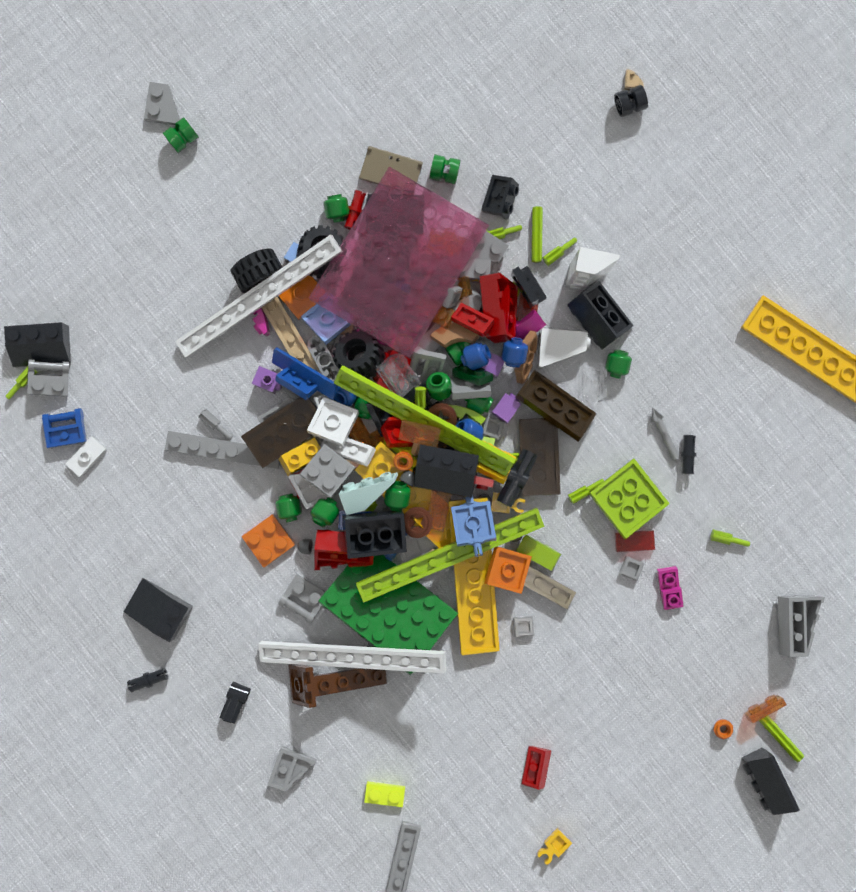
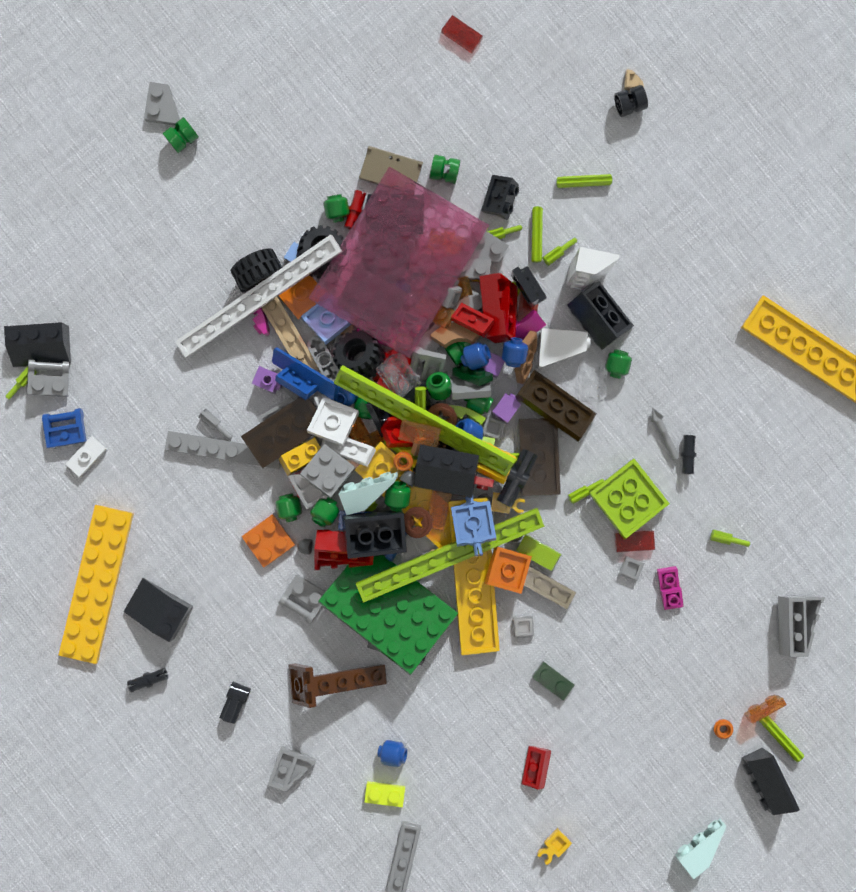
(96, 584): none -> yellow plate
(353, 657): white plate -> none
(392, 753): none -> blue head
(462, 34): none -> clear red plate
(553, 680): none -> dark green plate
(584, 181): none -> lime axle
(699, 853): none -> light aqua slope

